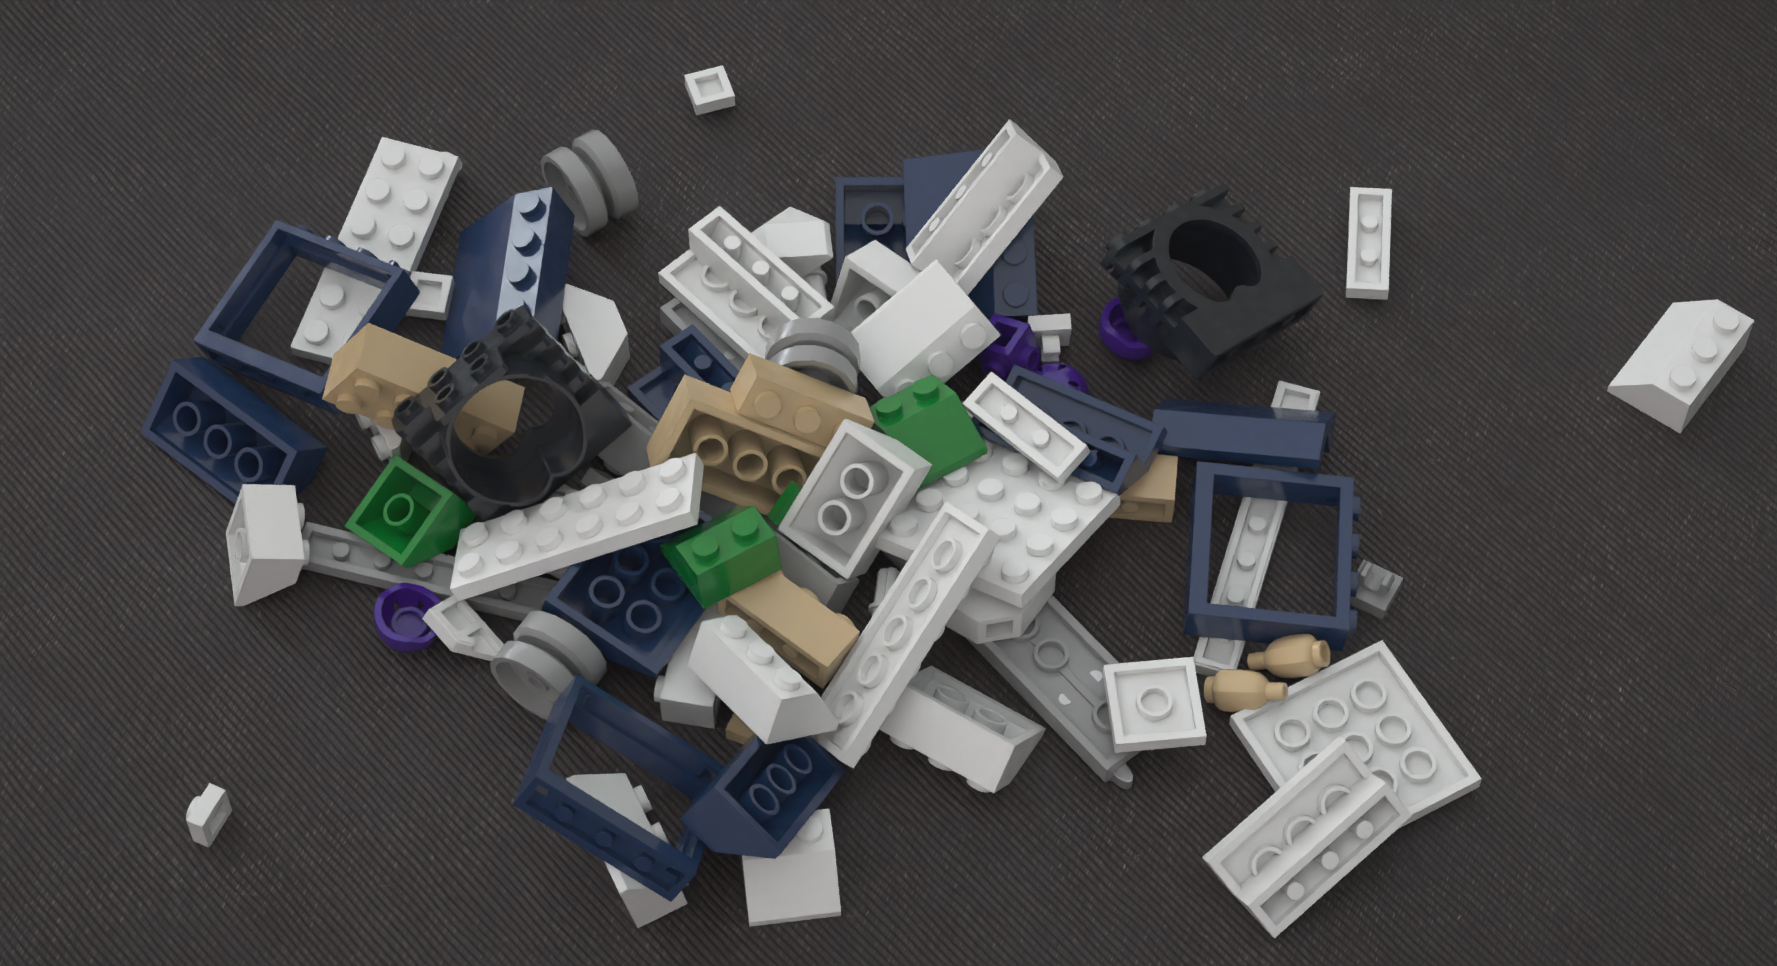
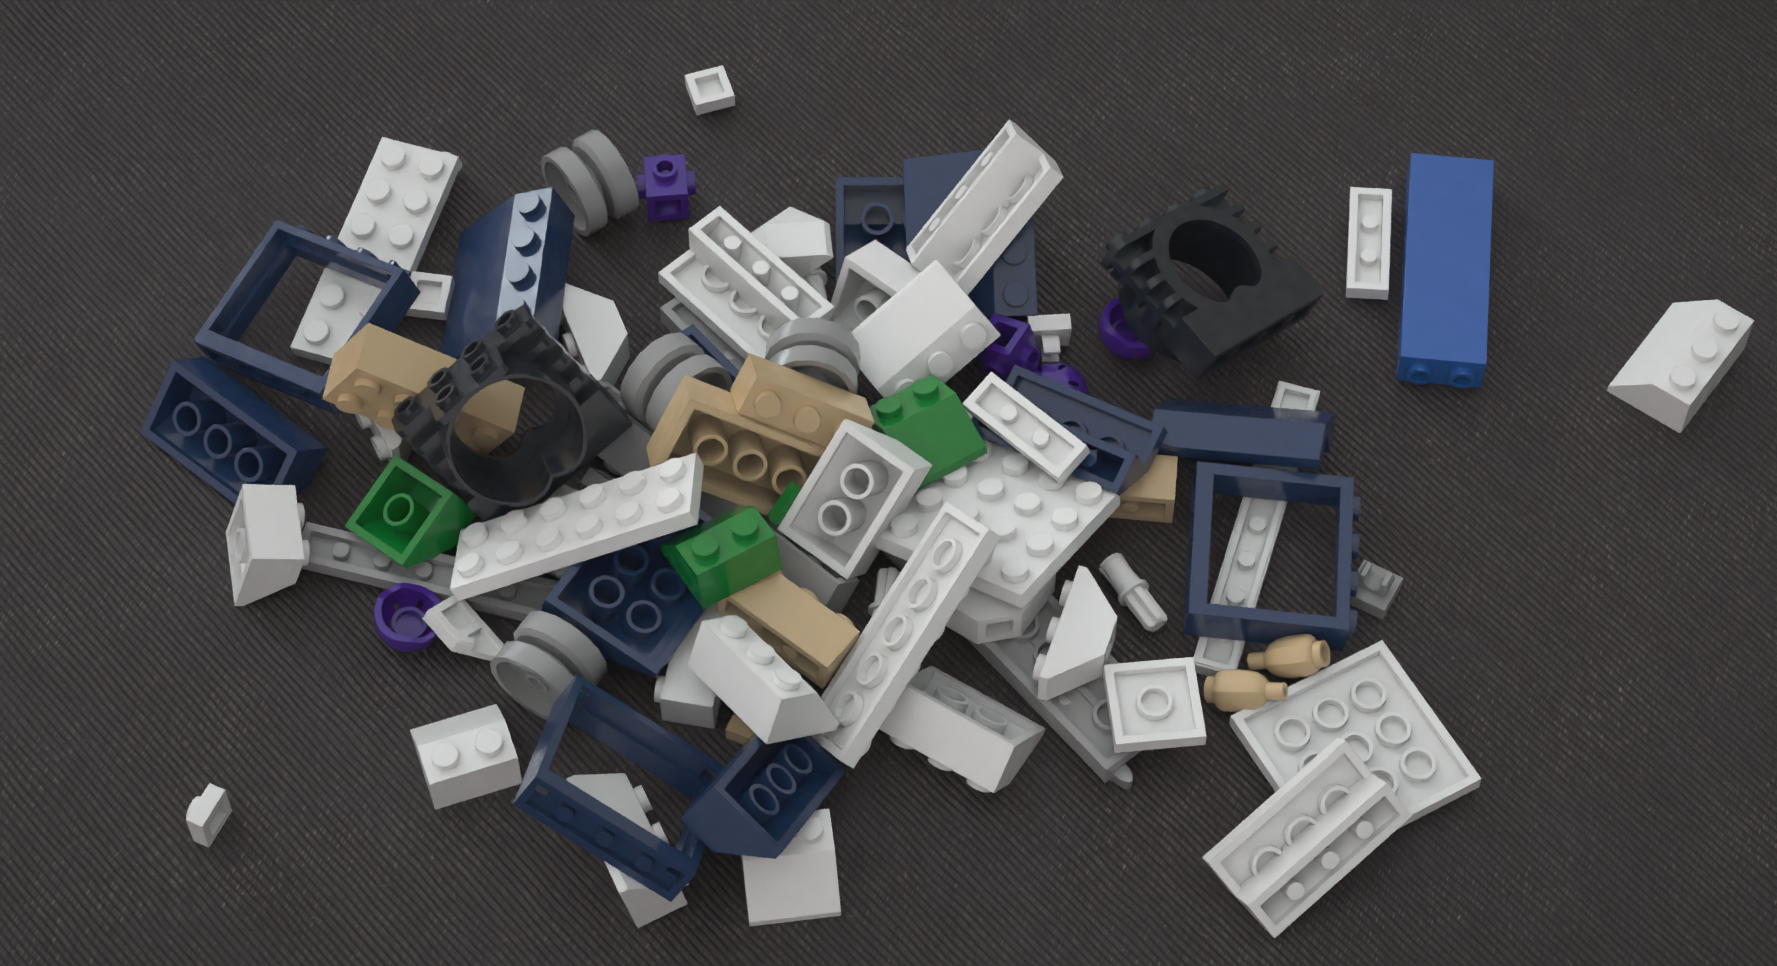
(467, 756): none -> white slope
(658, 372): none -> light grey wheel
(666, 187): none -> dark purple brick
(1078, 639): none -> white slope
(1133, 592): none -> white axle
(1445, 271): none -> blue brick

